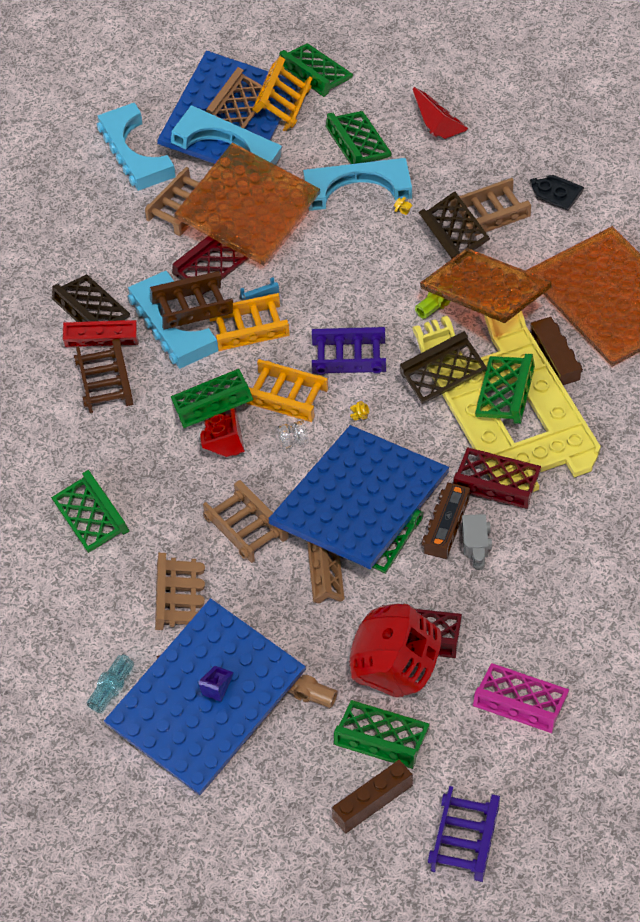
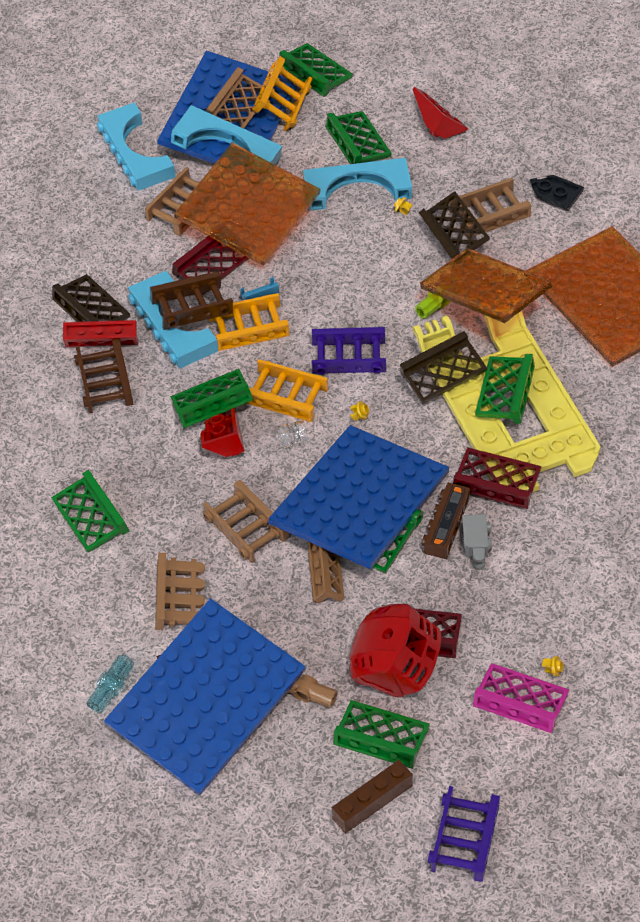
(215, 683): dark purple slope -> none
(553, 665): none -> yellow plate
(556, 350): reddish brown brick -> none

